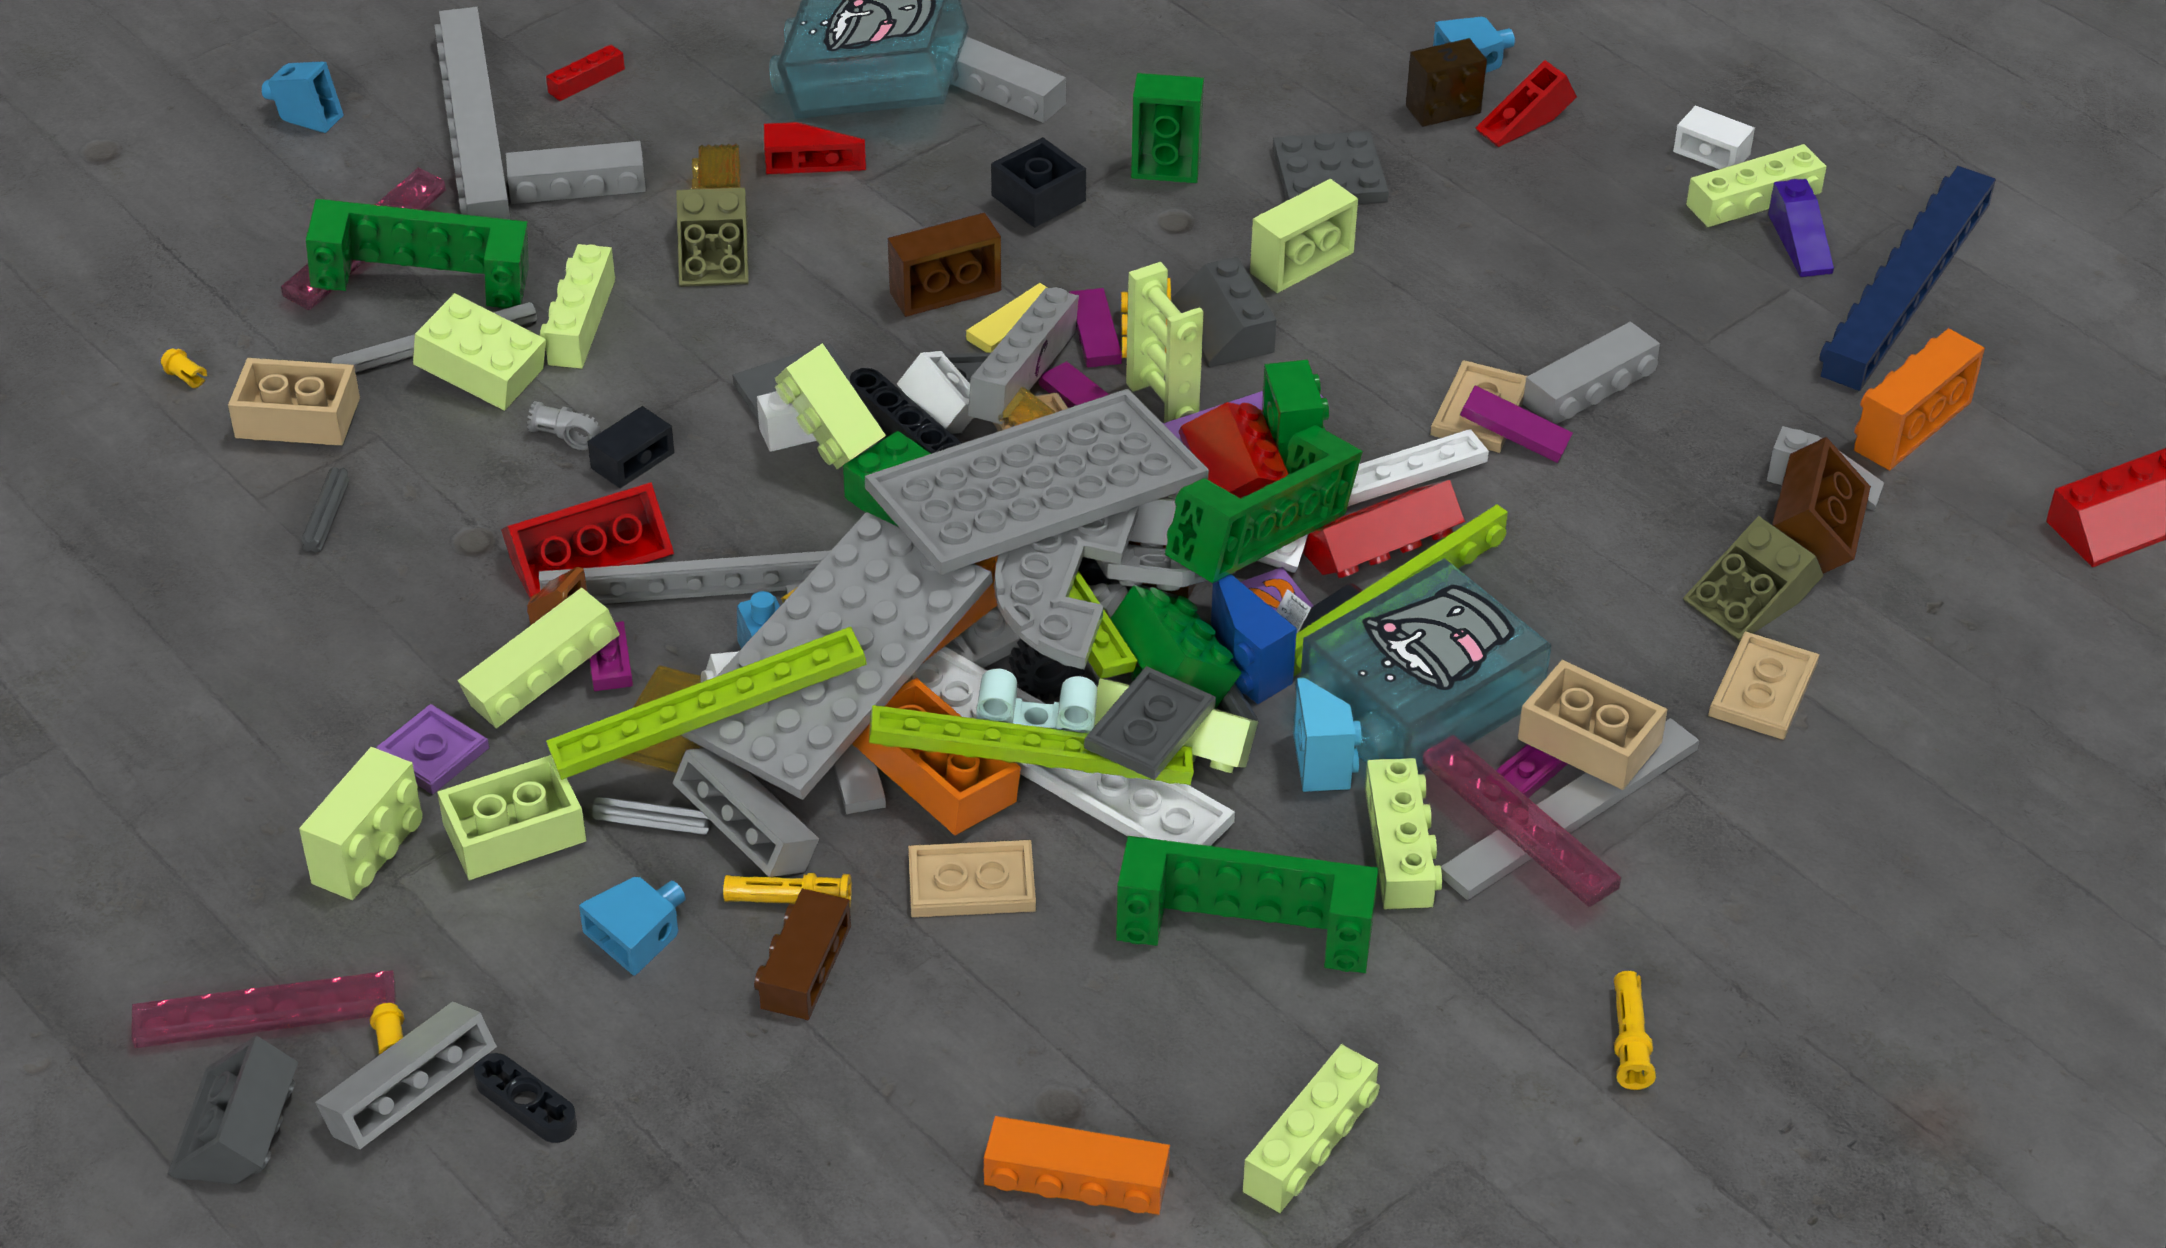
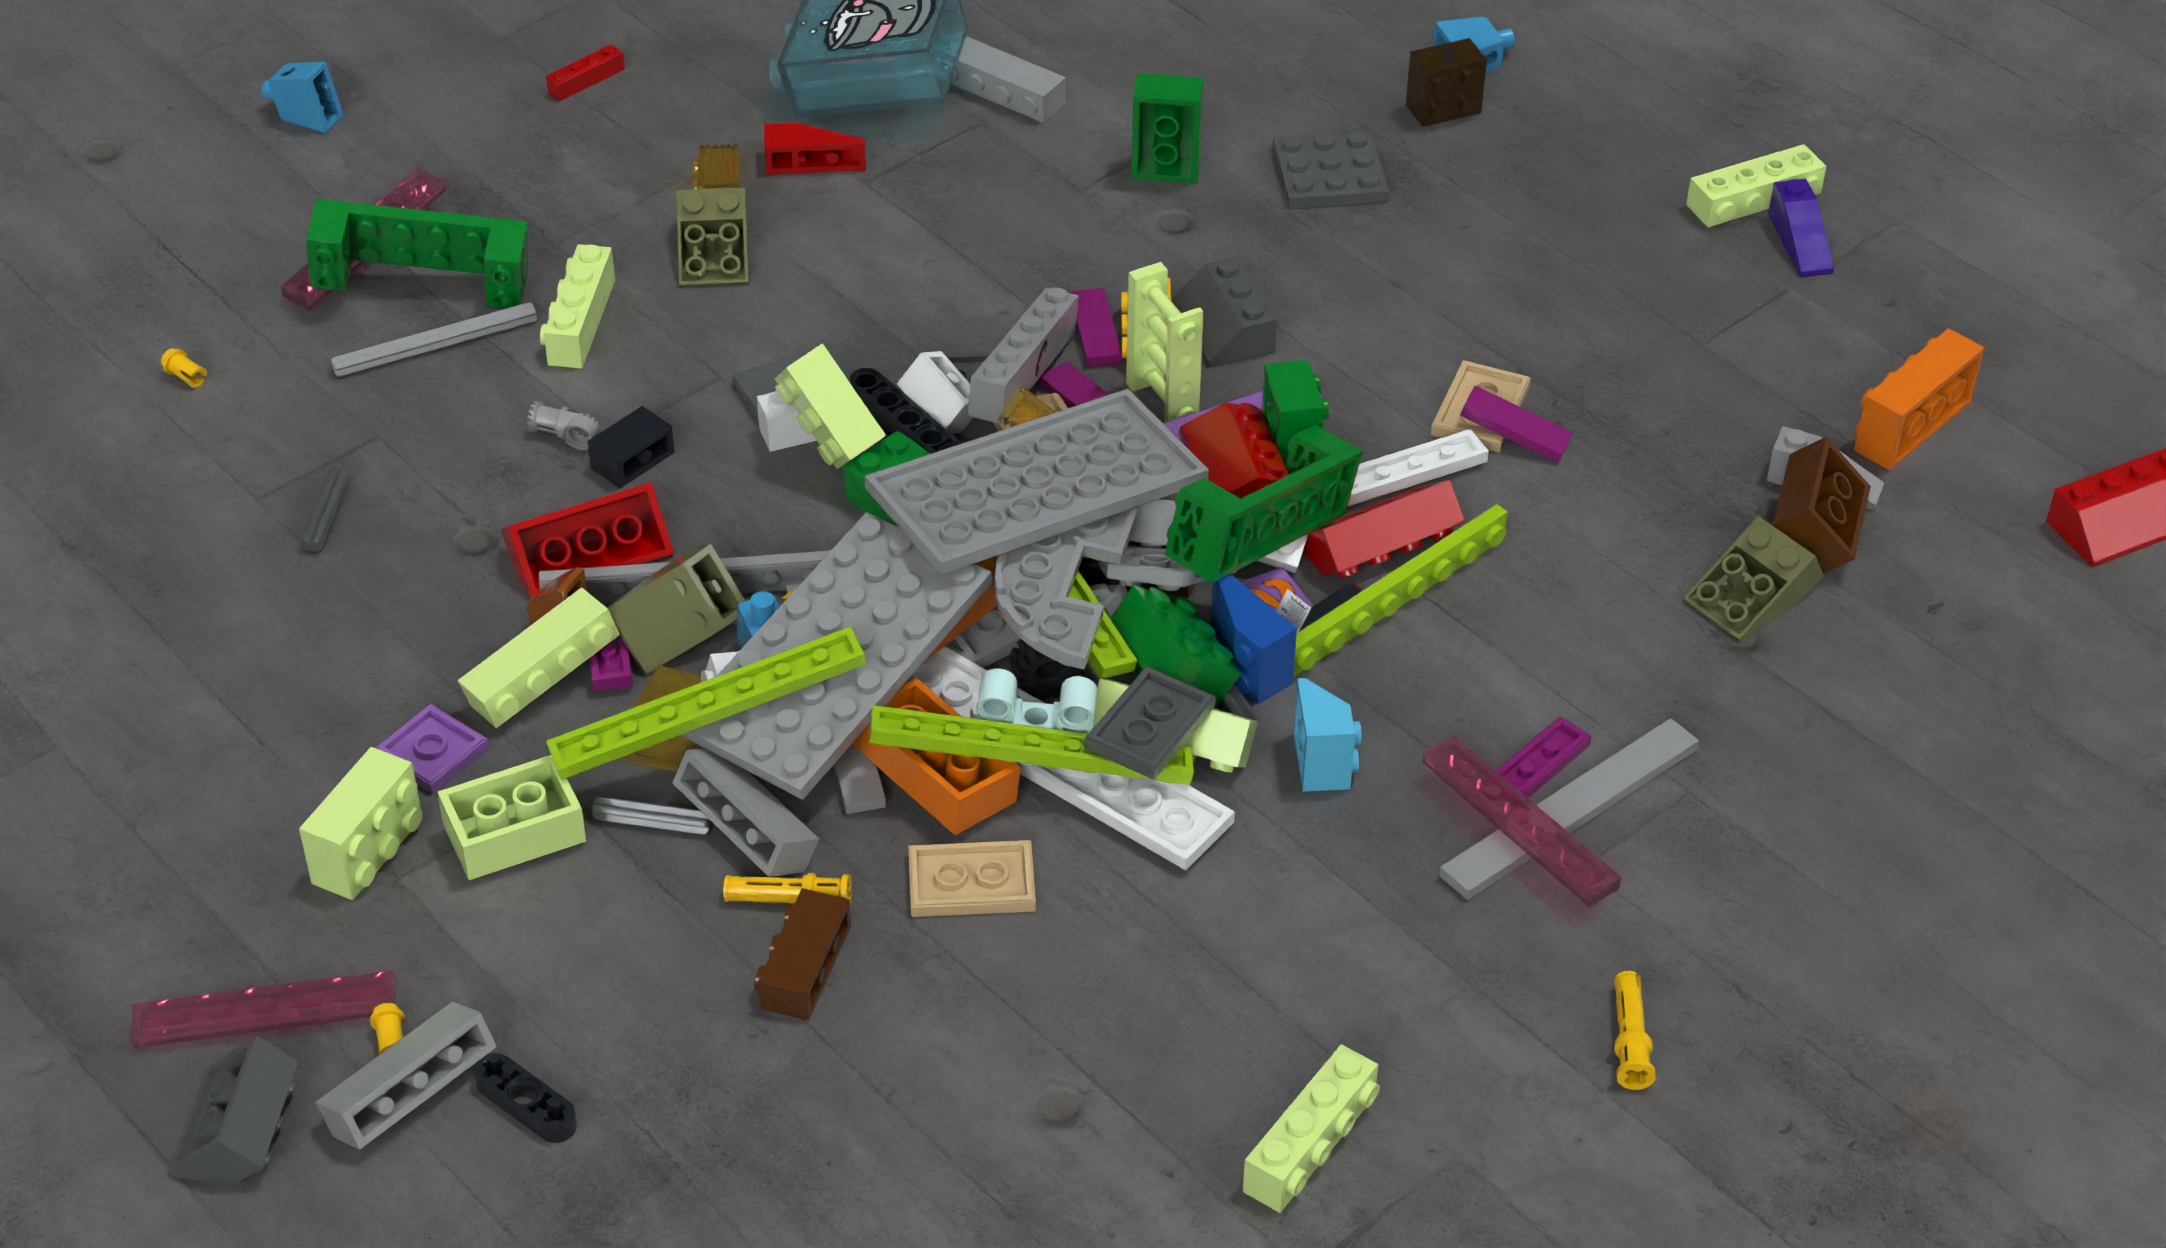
(294, 401): tan brick -> none
(471, 115): light grey brick -> none
(479, 351): yellowish green brick -> none
(575, 172): light grey brick -> none
(633, 921): dark azure torso -> none
(676, 608): none -> olive slope
(944, 264): reddish brown brick -> none
(994, 328): light yellow tile -> none
(1038, 182): black brick -> none
(1076, 1165): orange brick -> none
(1247, 886): green plate -> none
(1303, 235): yellowish green brick -> none
(1401, 834): yellowish green brick -> none
(1427, 664): clear light blue brick -> none
(1529, 105): red slope -> none
(1591, 373): light grey brick -> none
(1592, 724): tan brick -> none
(1713, 138): white brick -> none
(1764, 685): tan tile -> none
(1906, 278): dark blue brick -> none

